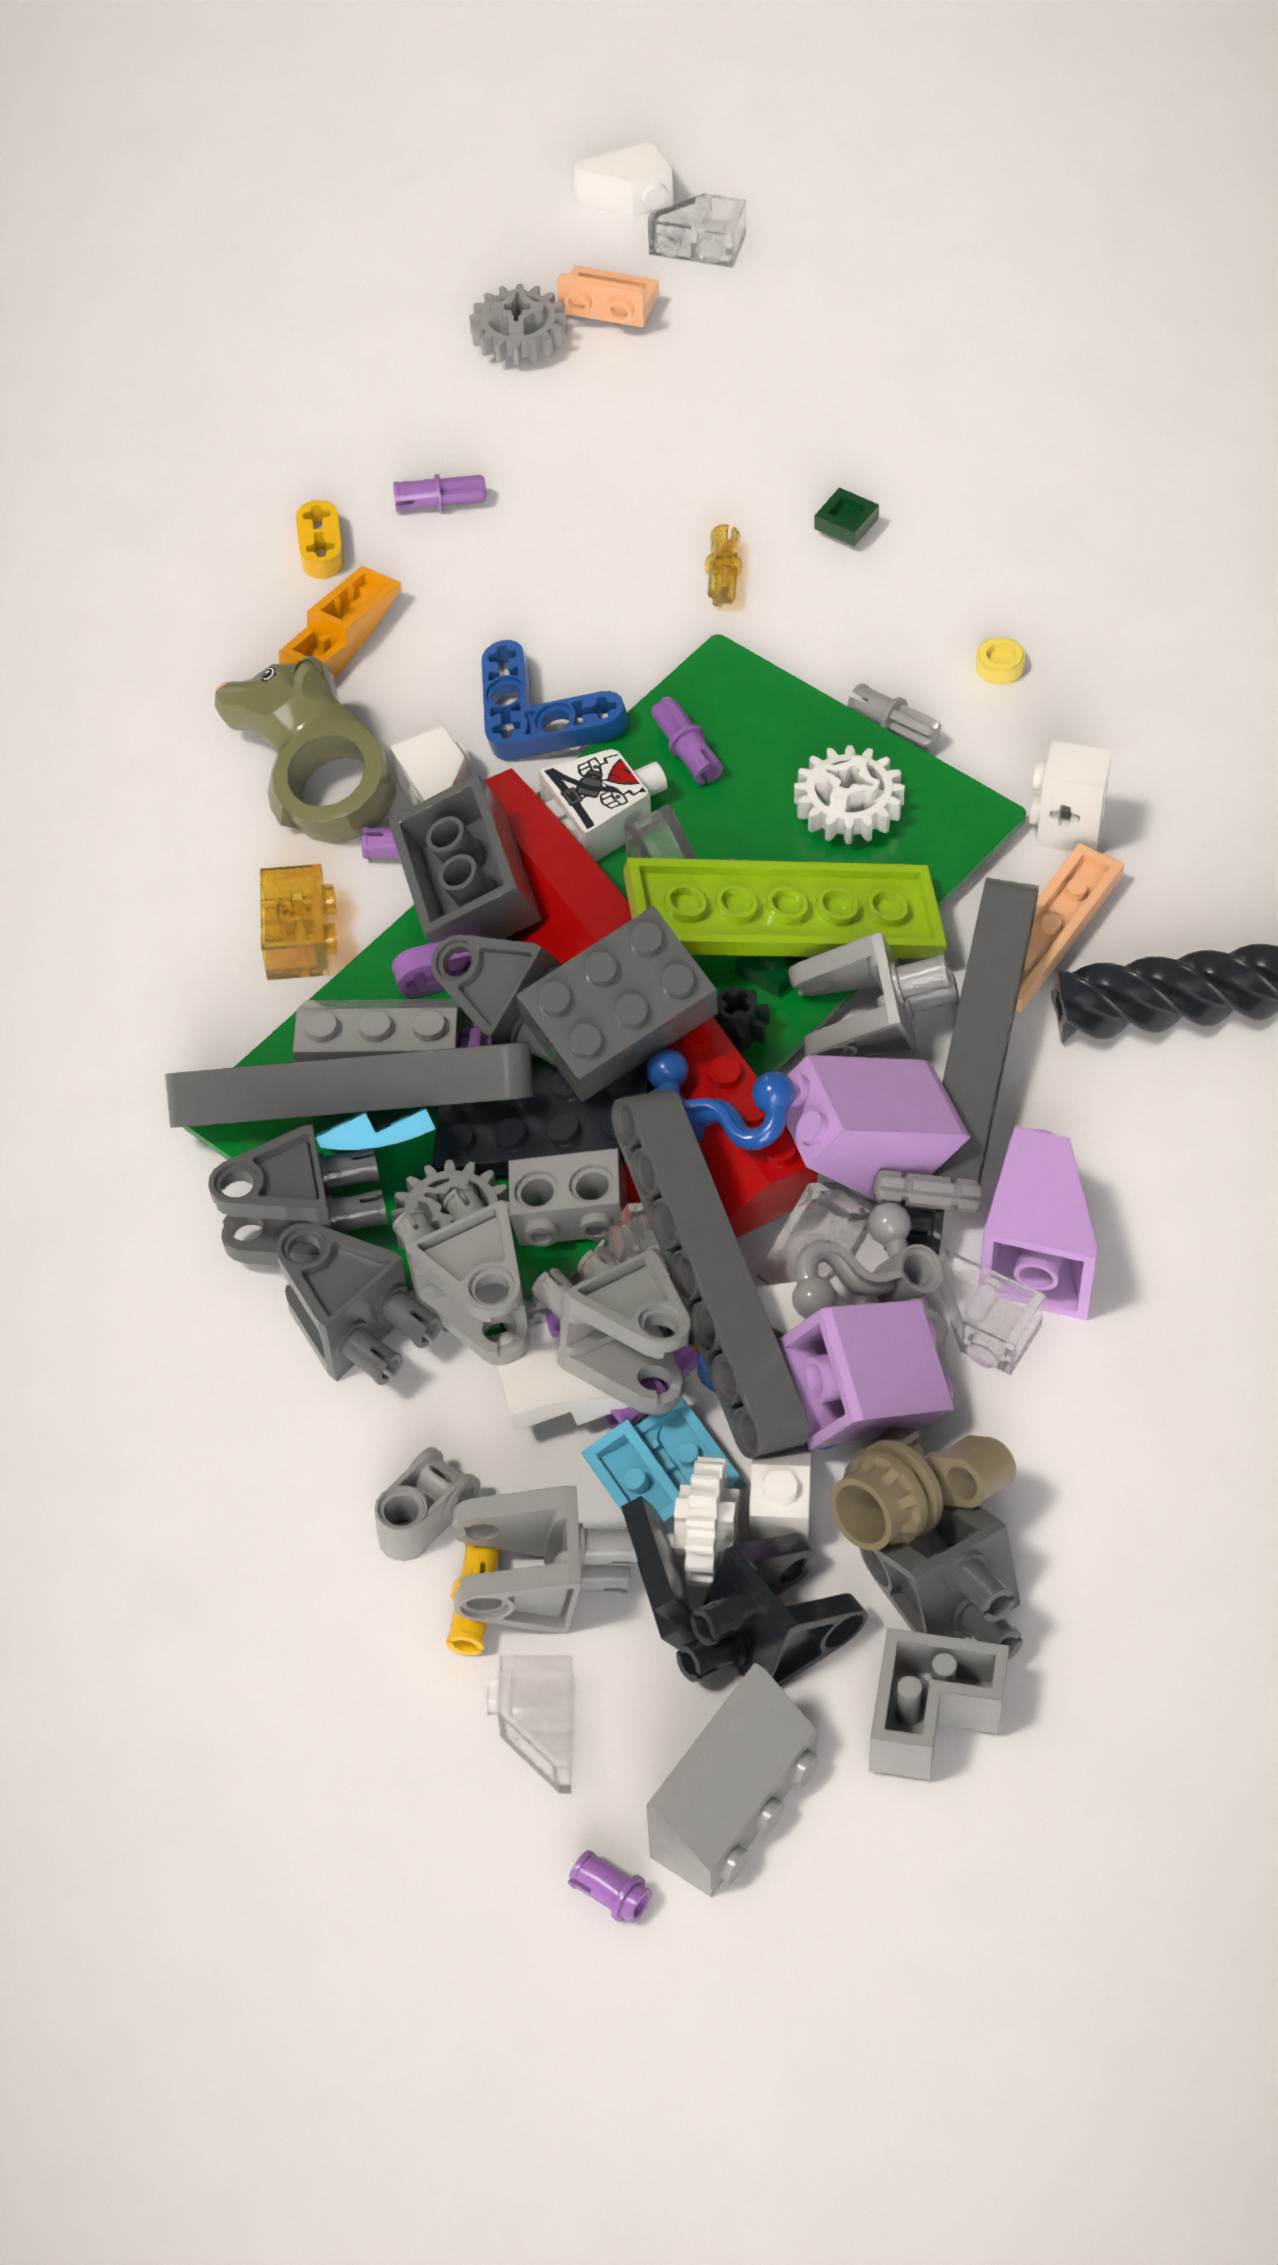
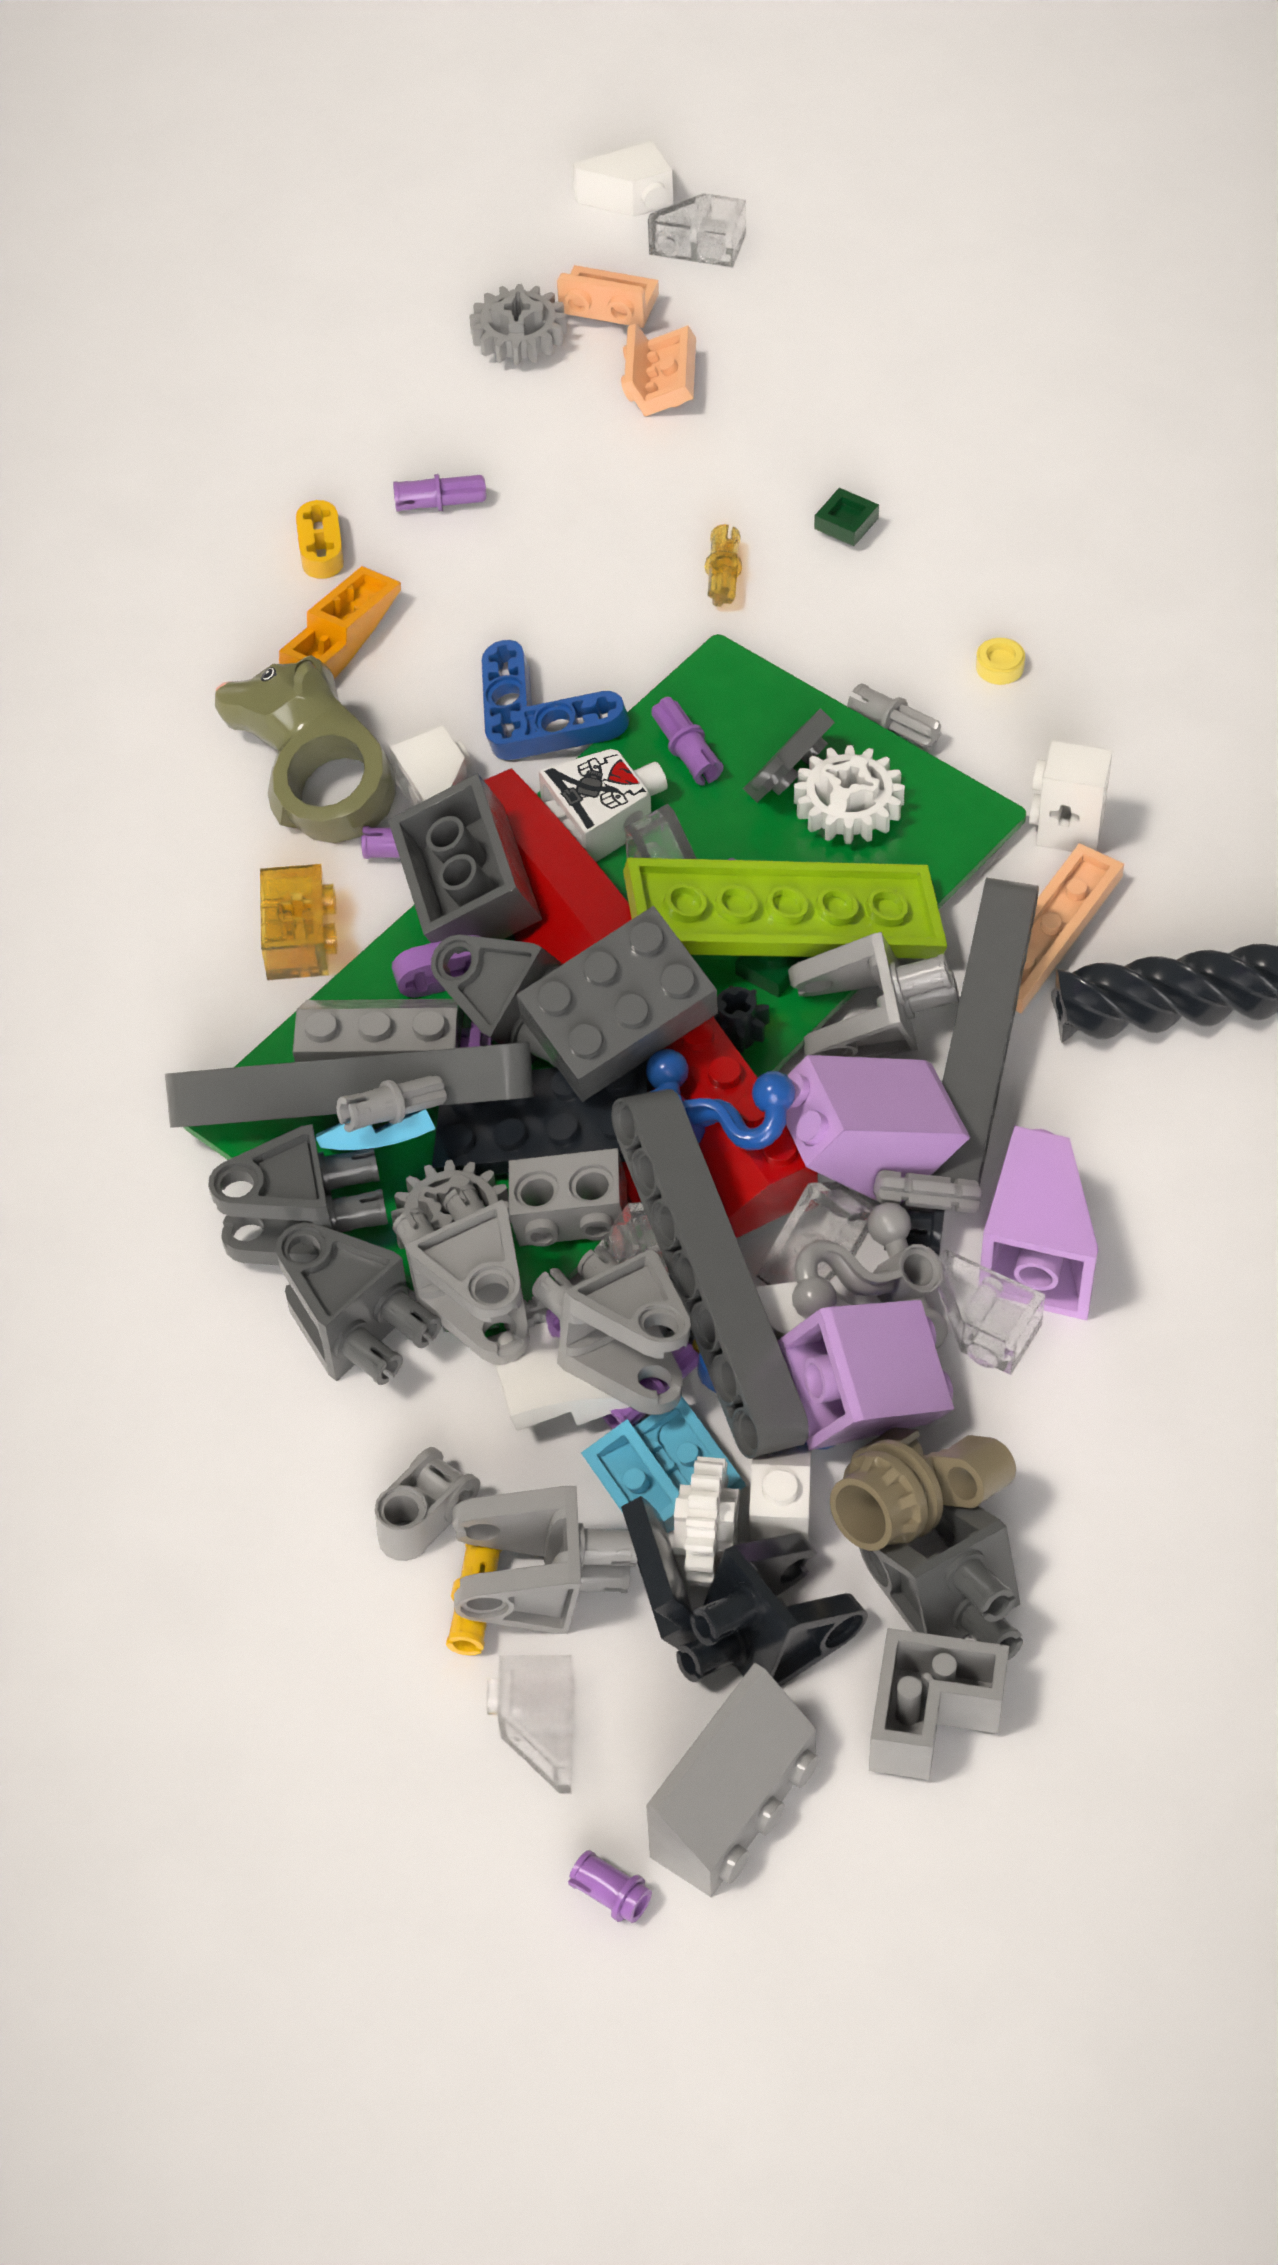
(390, 1102): none -> light grey axle
(659, 369): none -> light nougat bracket
(779, 770): none -> dark grey hinge

